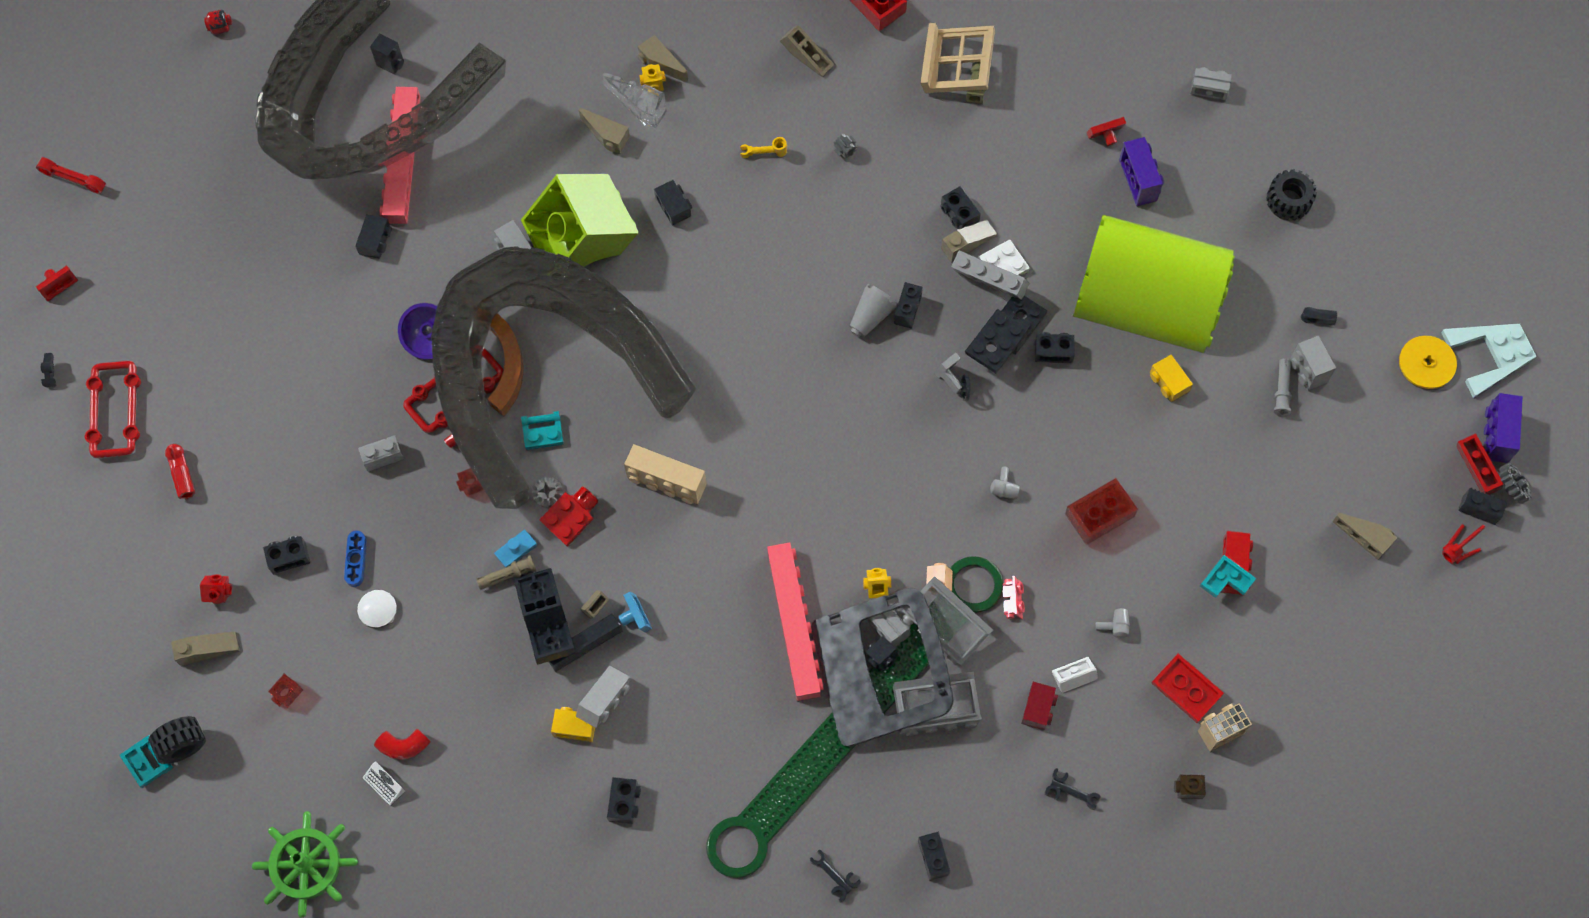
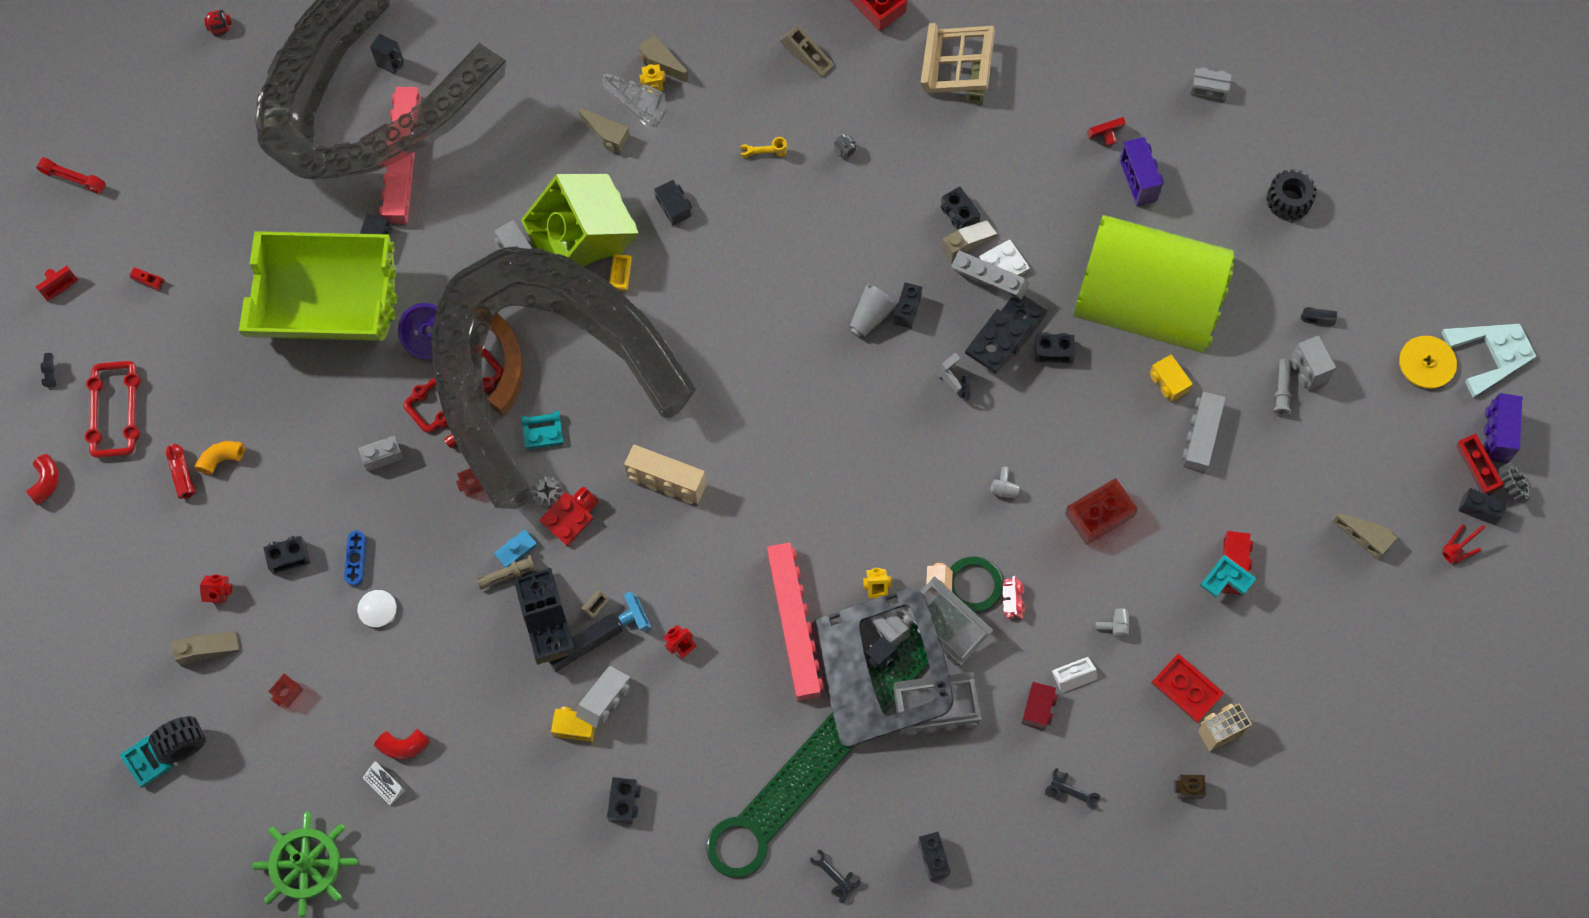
(47, 479): none -> red cylinder
(145, 278): none -> red bar
(217, 453): none -> light orange cylinder
(320, 286): none -> lime cylinder
(620, 271): none -> yellow plate
(679, 641): none -> red brick
(1204, 431): none -> light grey brick

